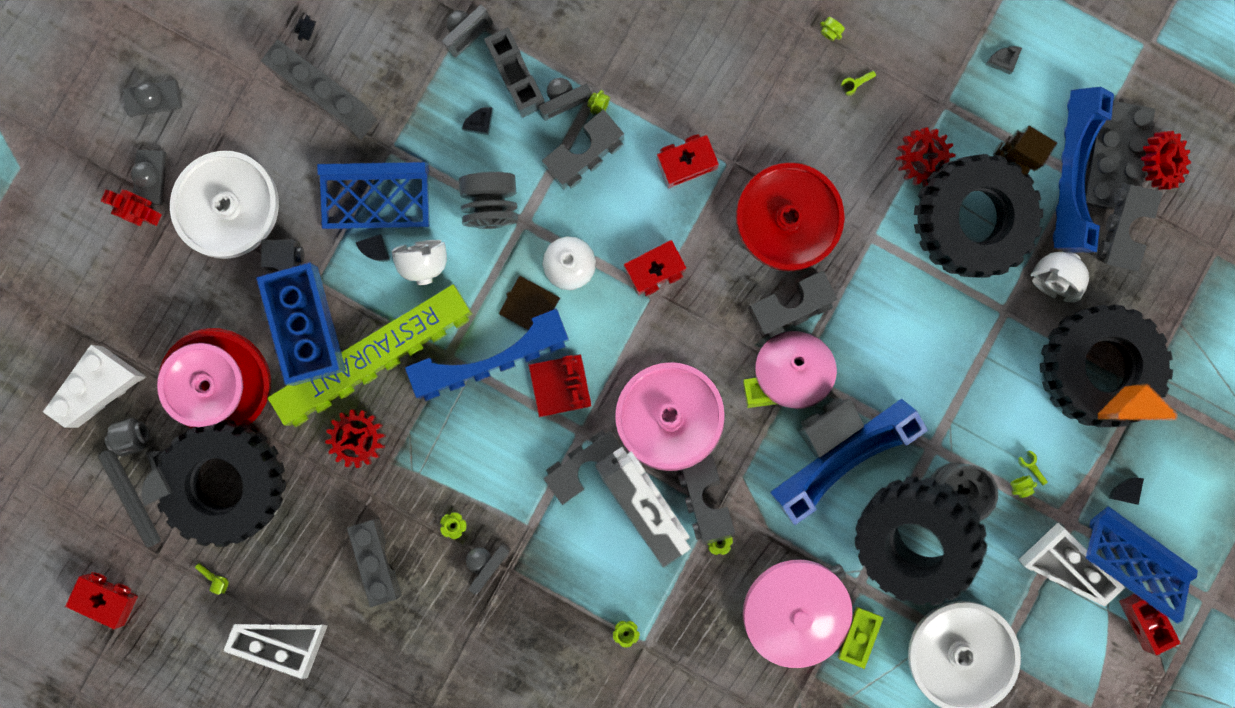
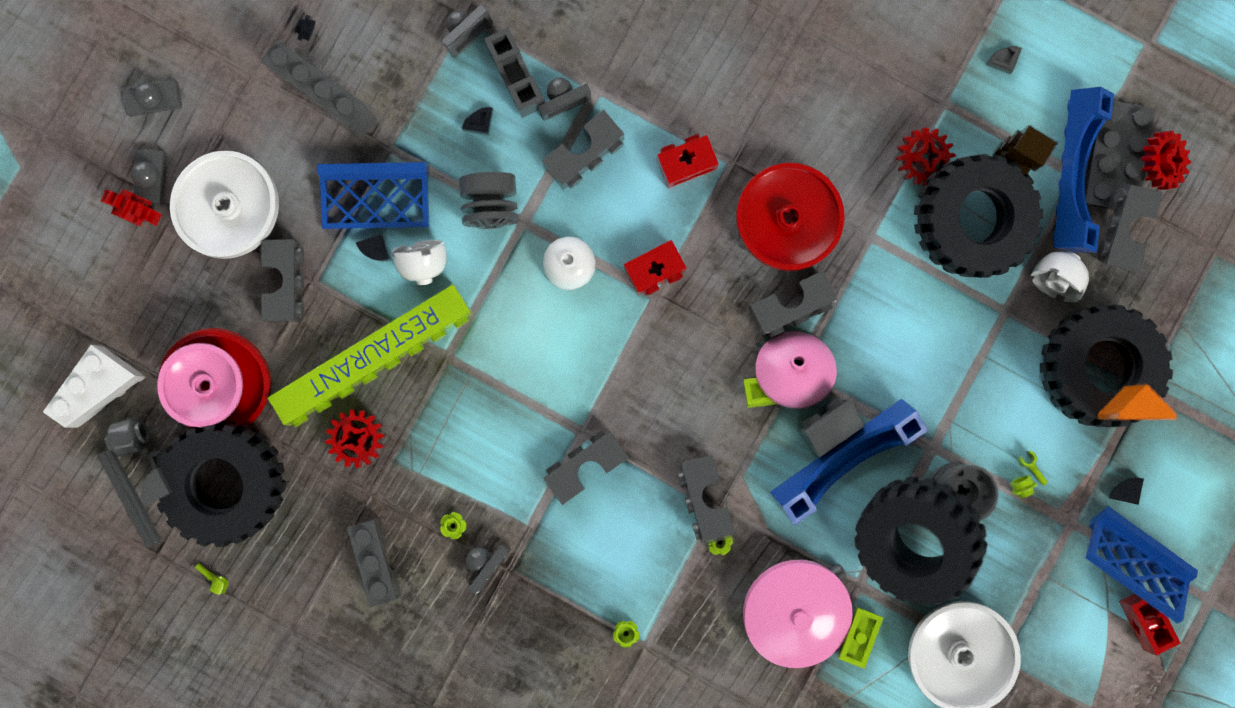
(87, 600): red brick -> none
(277, 646): white wedge -> none
(301, 324): blue brick -> none
(430, 378): blue arch -> none
(527, 302): dark brown piece -> none
(560, 385): red hinge -> none
(598, 102): lime plate -> none
(644, 505): piece -> none
(670, 416): bright pink dish -> none
(832, 29): lime plate -> none
(857, 82): lime hand -> none
(1064, 562): white wedge -> none

